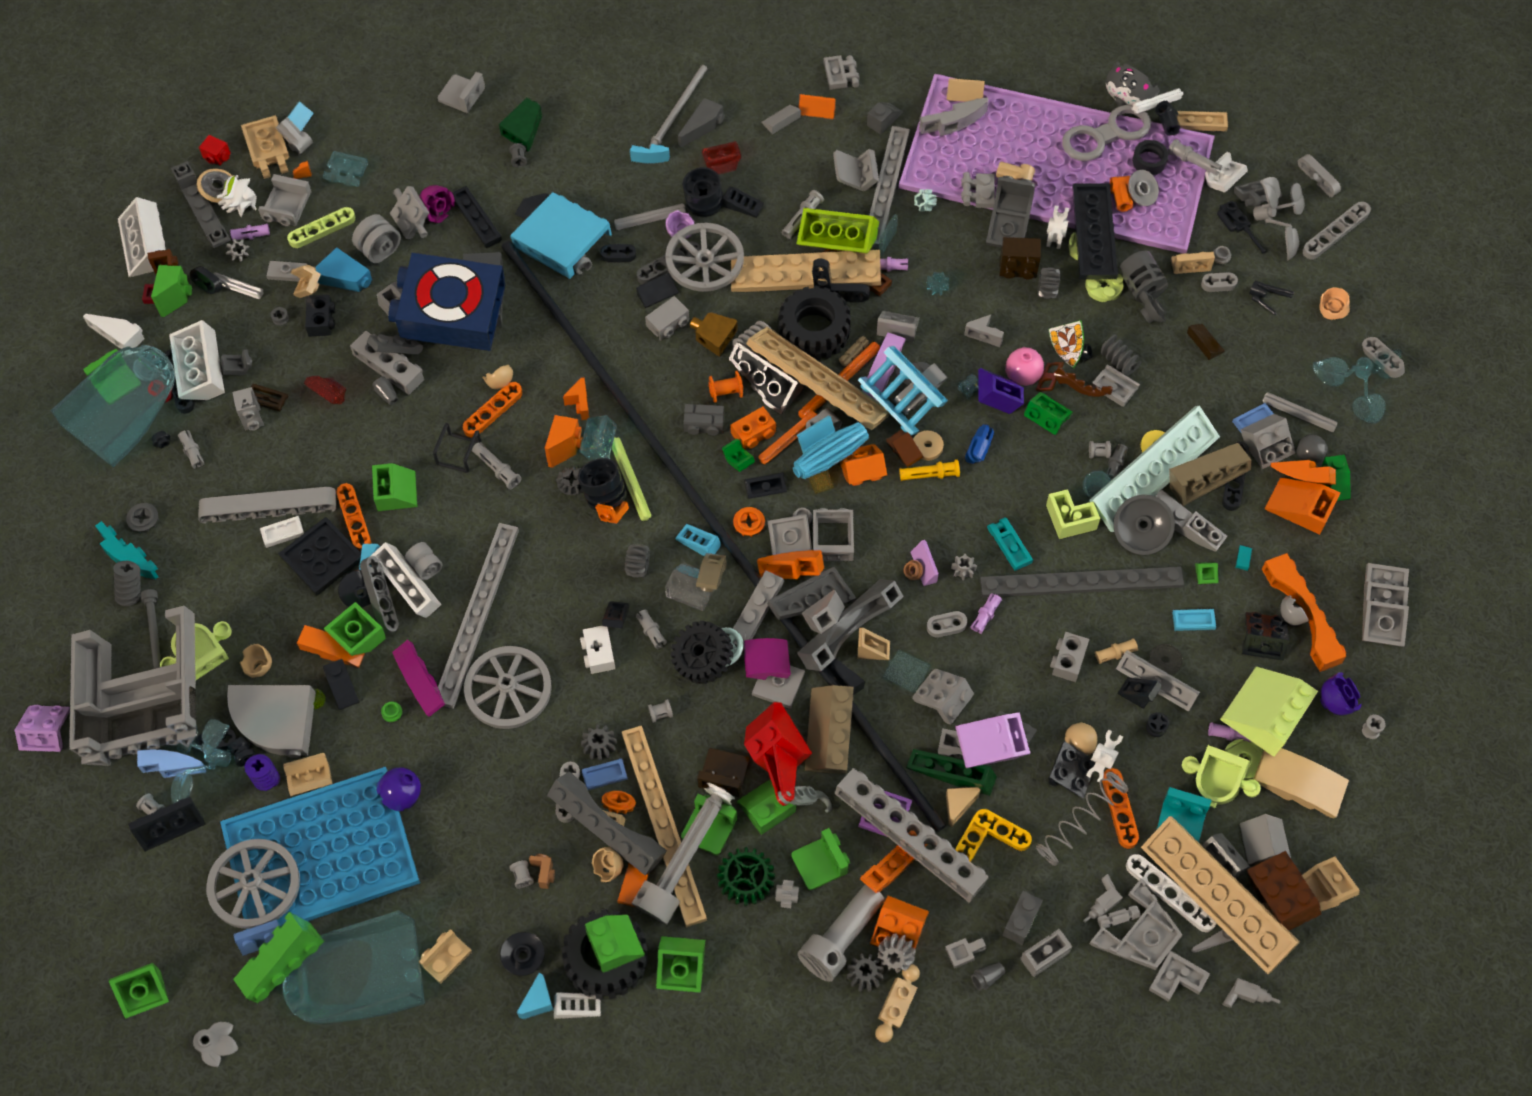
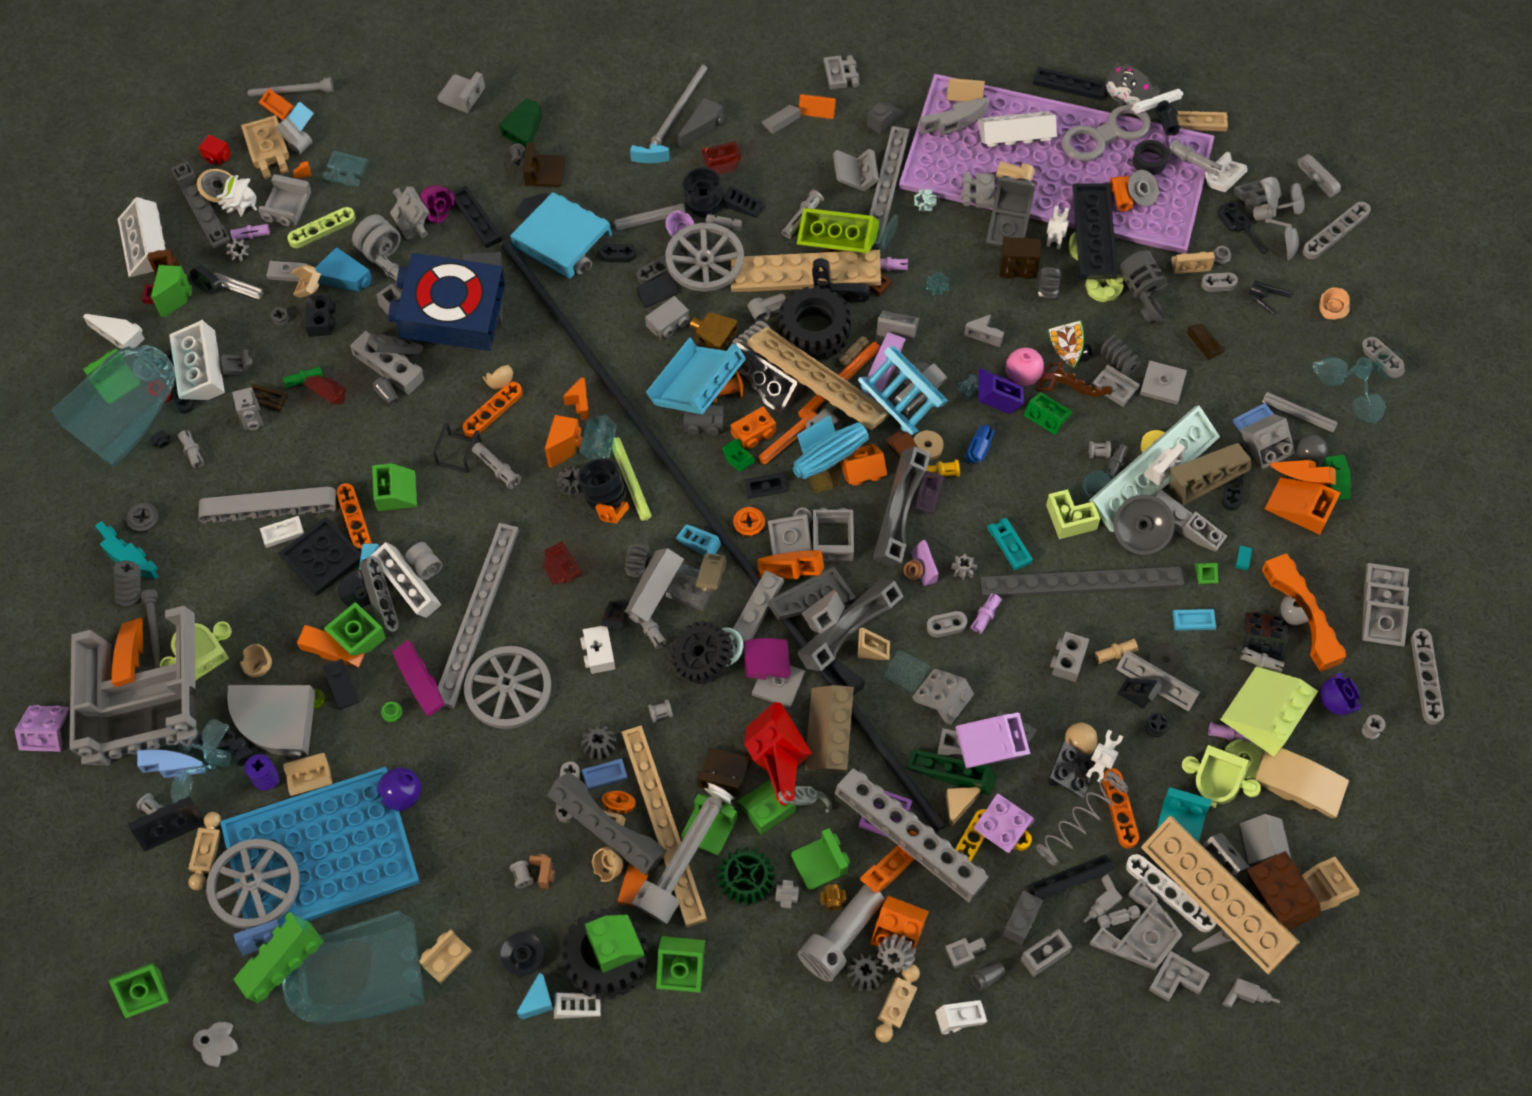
(127, 651): none -> orange slope
(204, 851): none -> tan plate
(276, 104): none -> orange tile
(299, 378): none -> green pin
(324, 85): none -> light grey piece
(391, 269): none -> light grey pin
(542, 169): none -> dark brown bracket
(560, 564): none -> clear red slope
(653, 584): none -> light grey slope
(695, 377): none -> medium azure panel
(725, 222): none -> light grey axle
(762, 309): none -> light grey piece
(833, 897): none -> pearl gold gear
(891, 540): none -> dark grey arch
(929, 492): none -> slope
(960, 1015): none -> white plate
(1003, 823): none -> lavender bracket
(1017, 128): none -> white slope
(1069, 83): none -> black plate
(1076, 875): none -> black plate
(1163, 382): none -> light grey plate
(1168, 459): none -> white bracket
(1261, 660): none -> light grey pin
(1431, 668): none -> light grey beam

